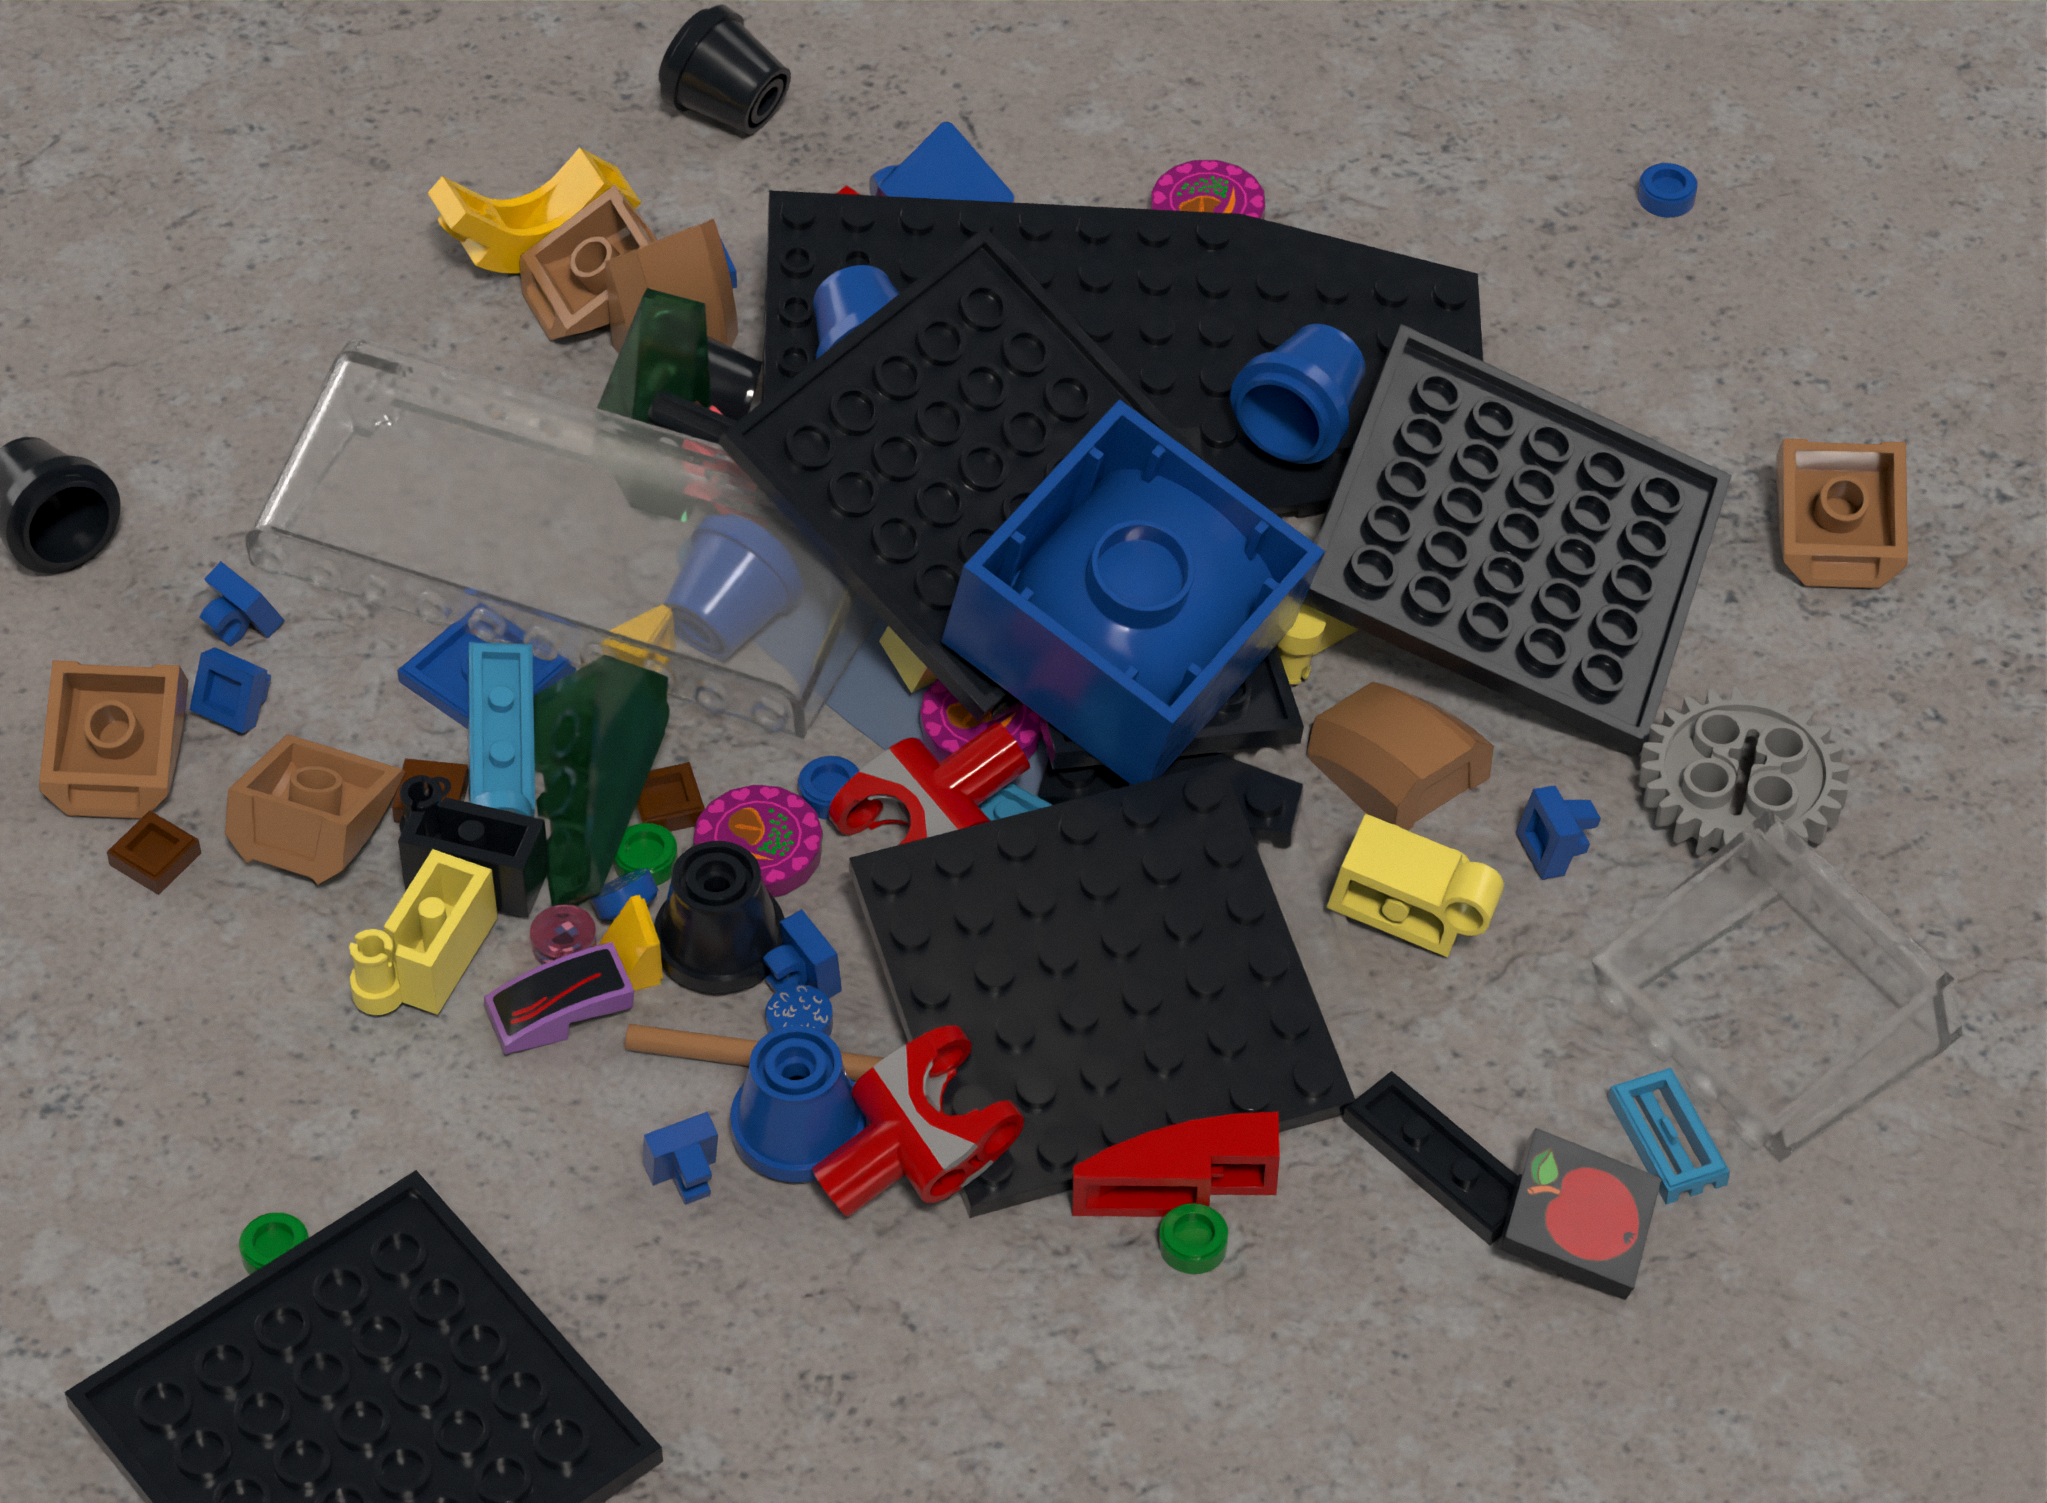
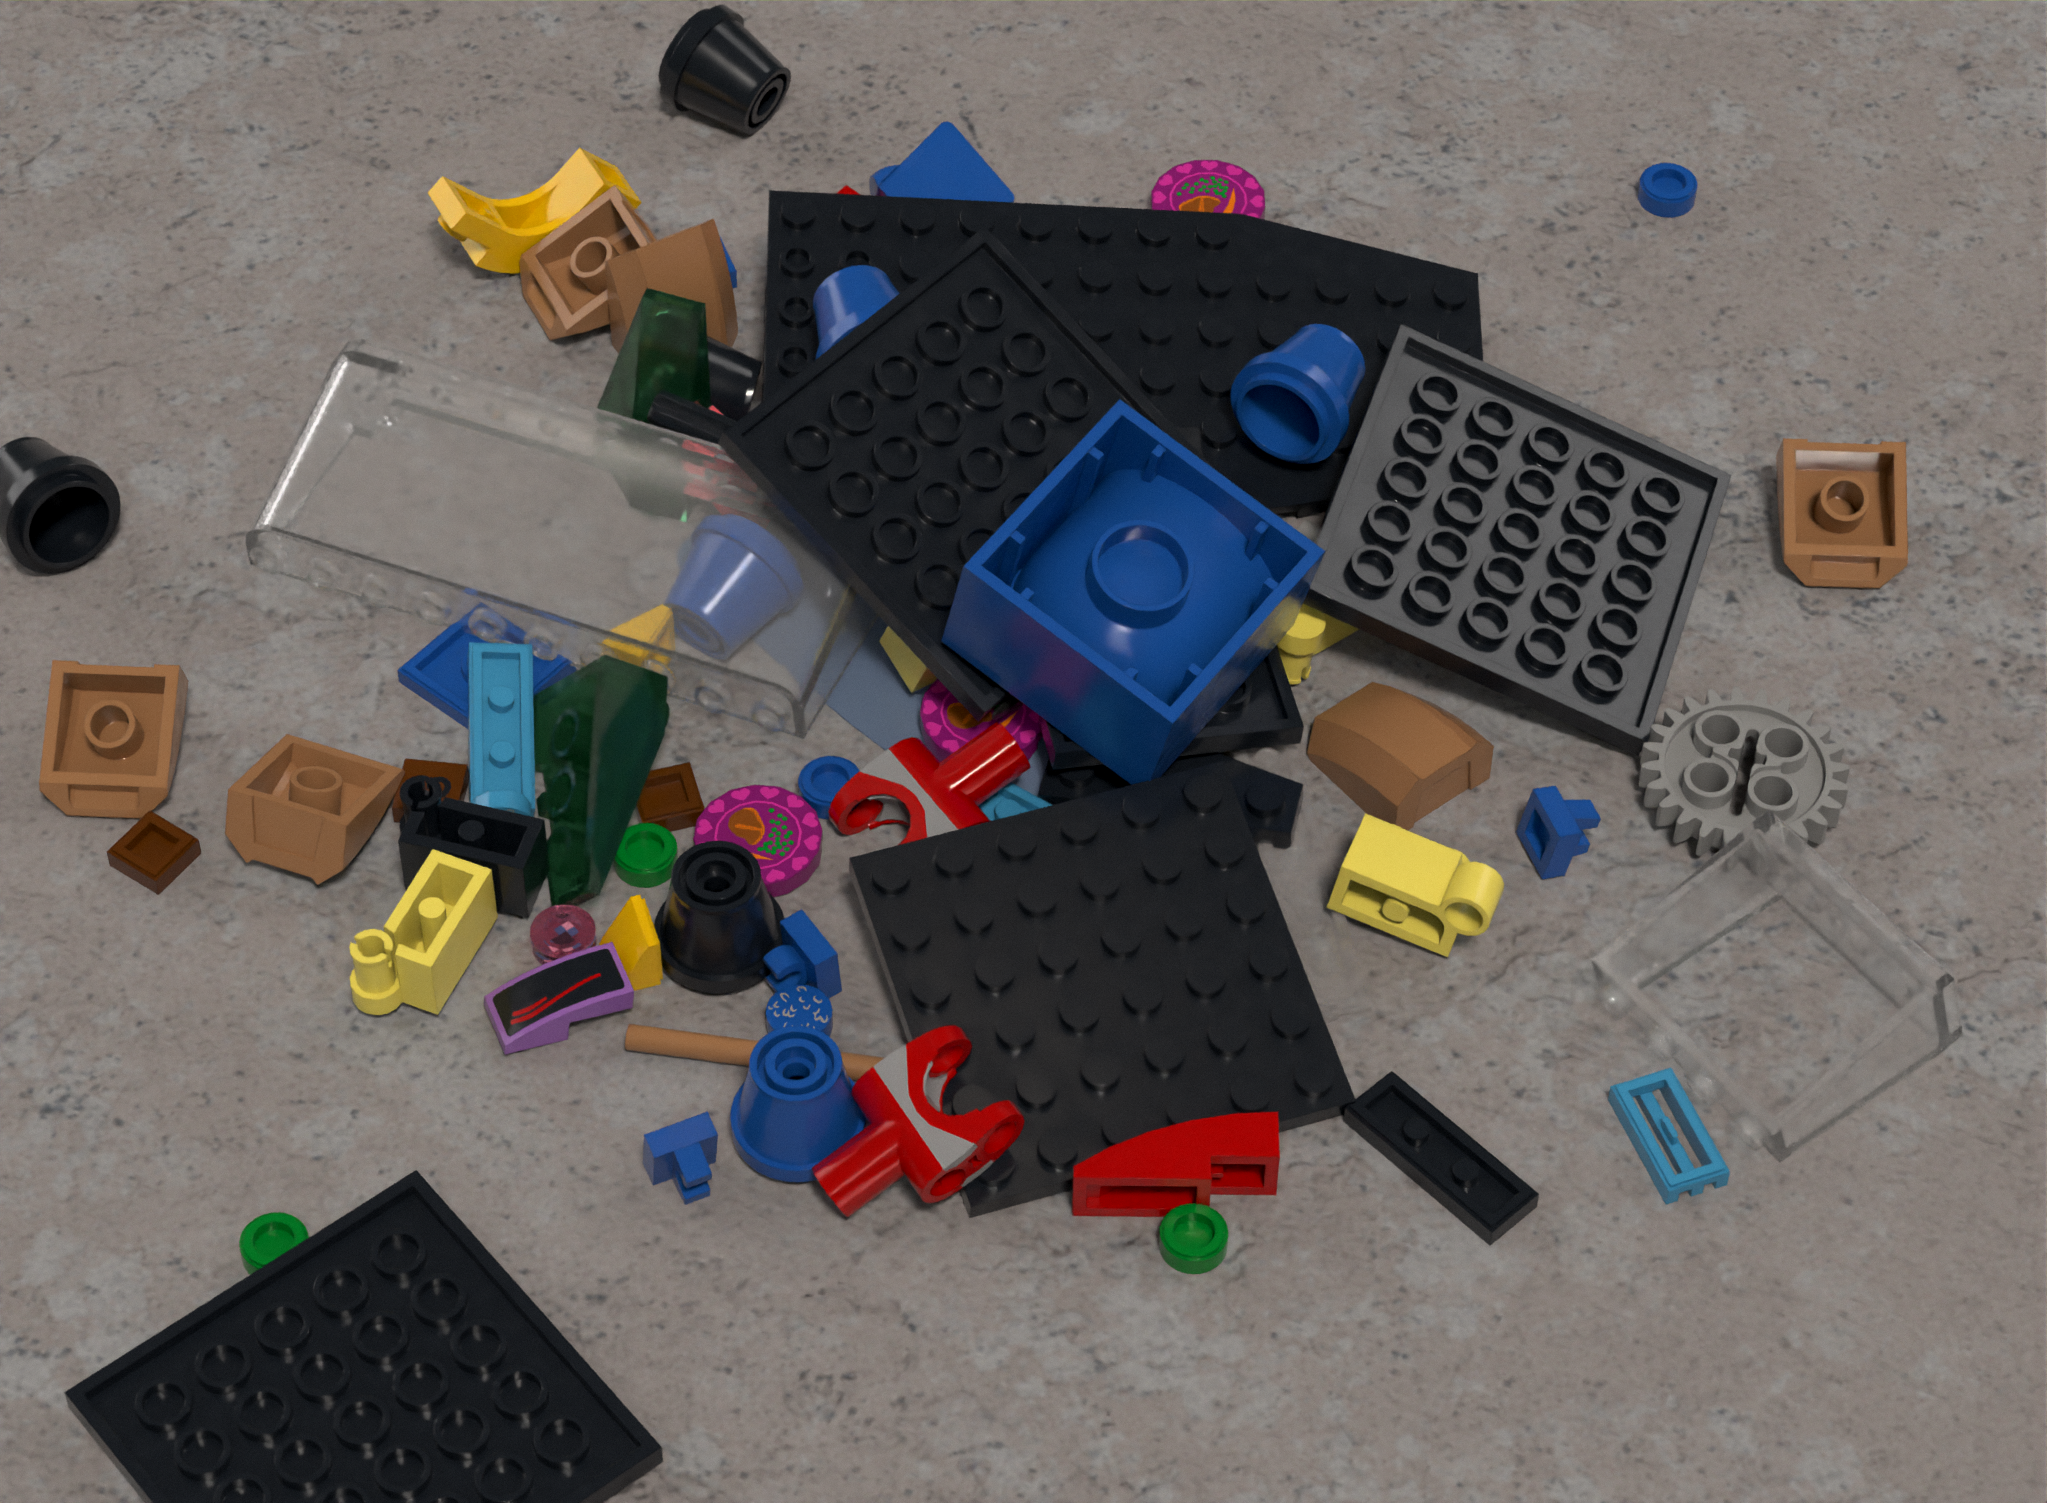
(229, 690): blue tile -> none
(237, 607): blue tile -> none
(618, 891): blue tile -> none
(1580, 1213): tile -> none

